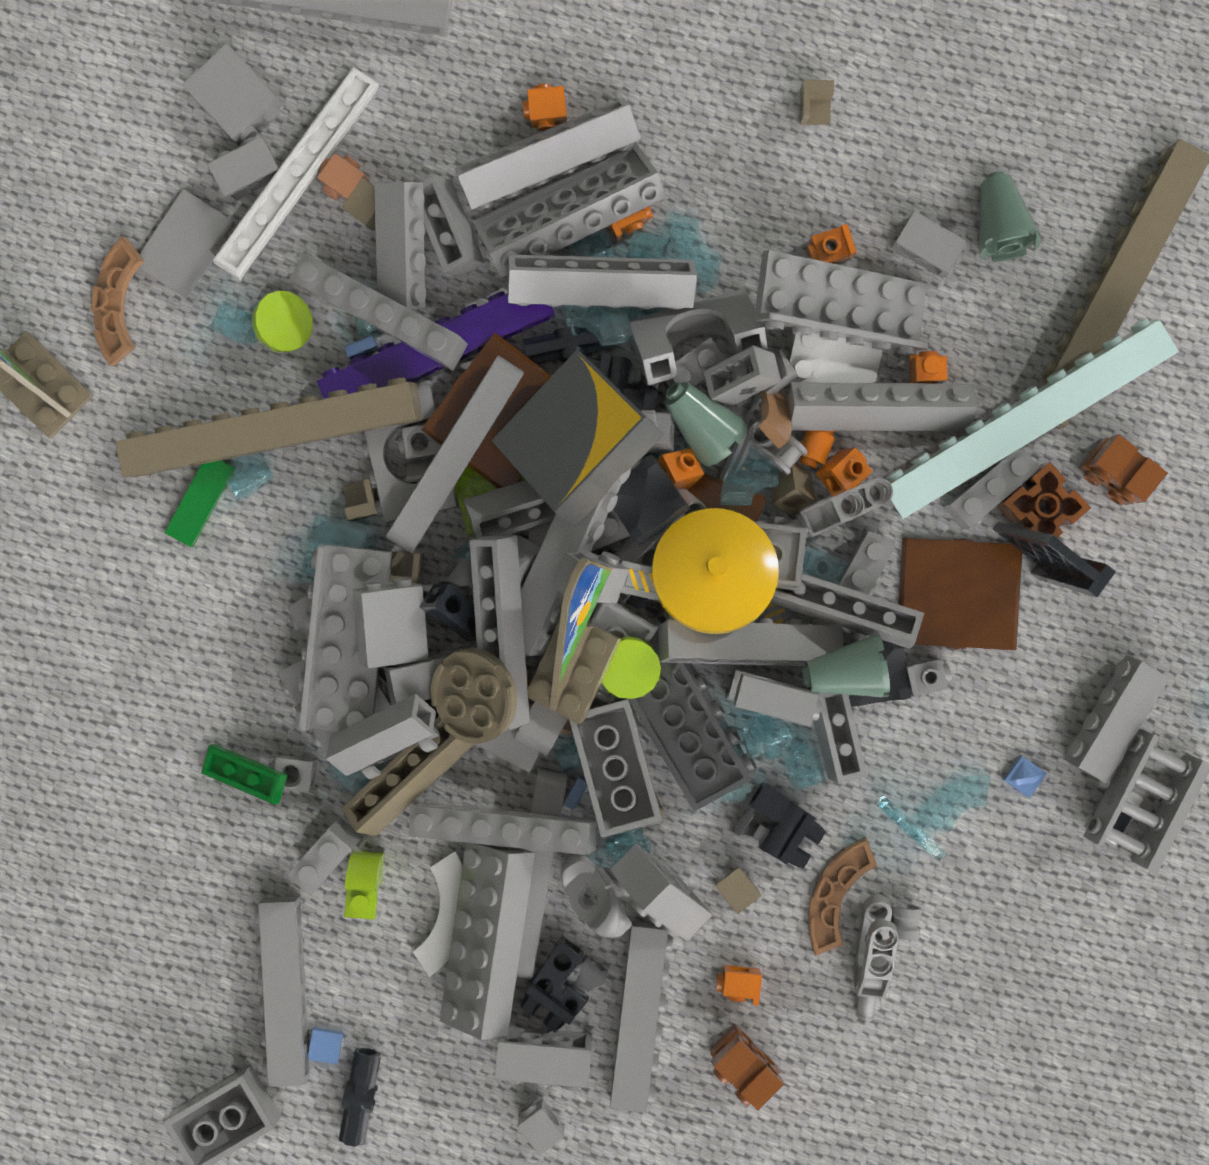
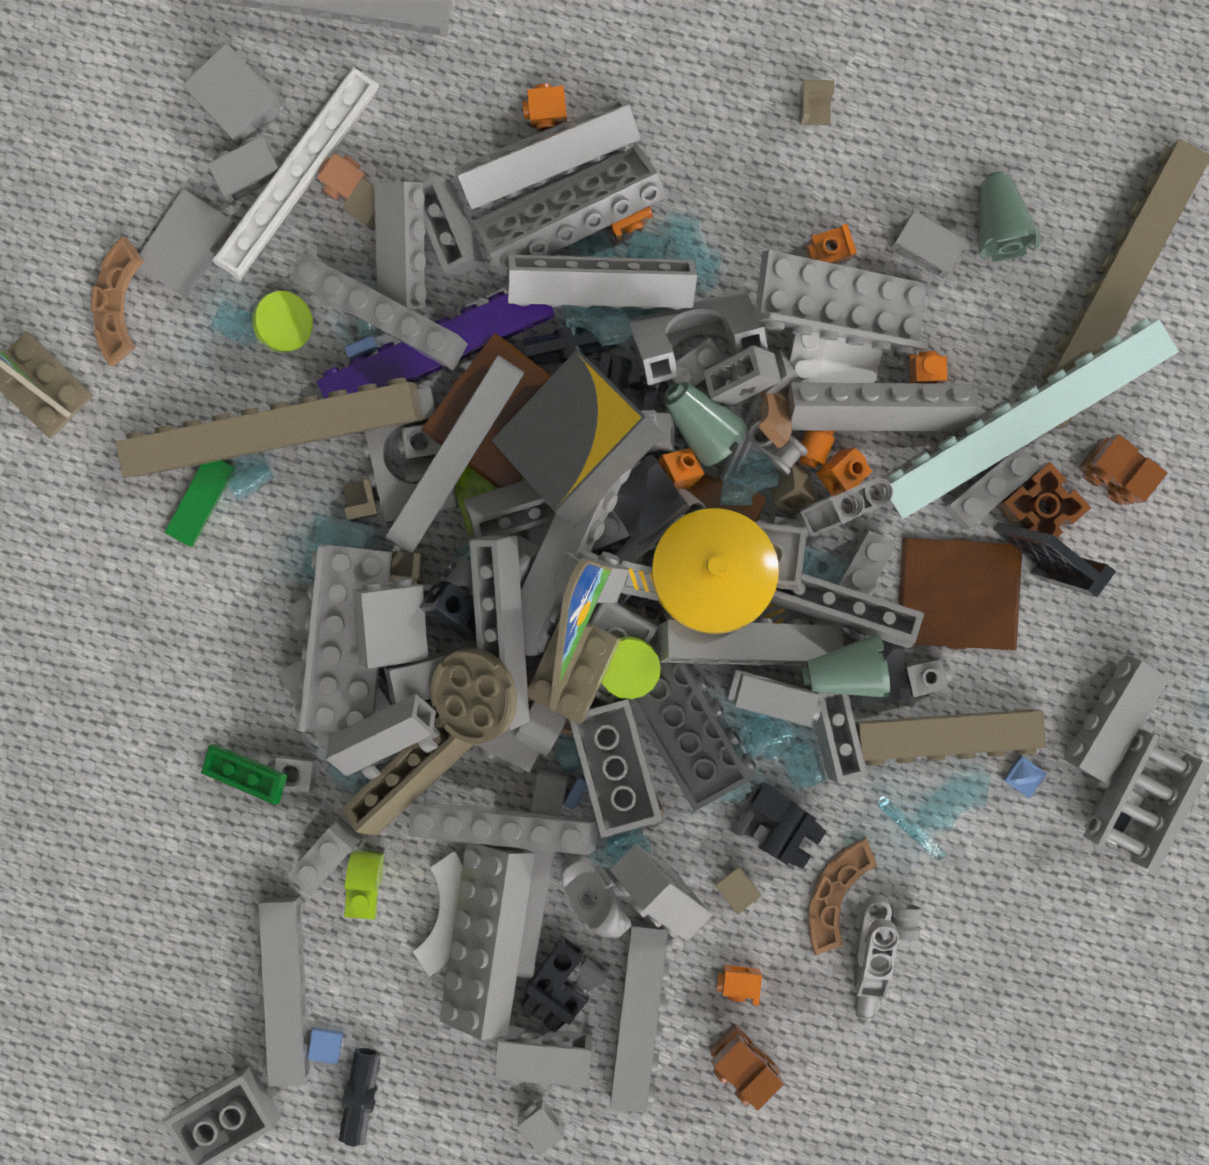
(951, 735): none -> dark tan brick

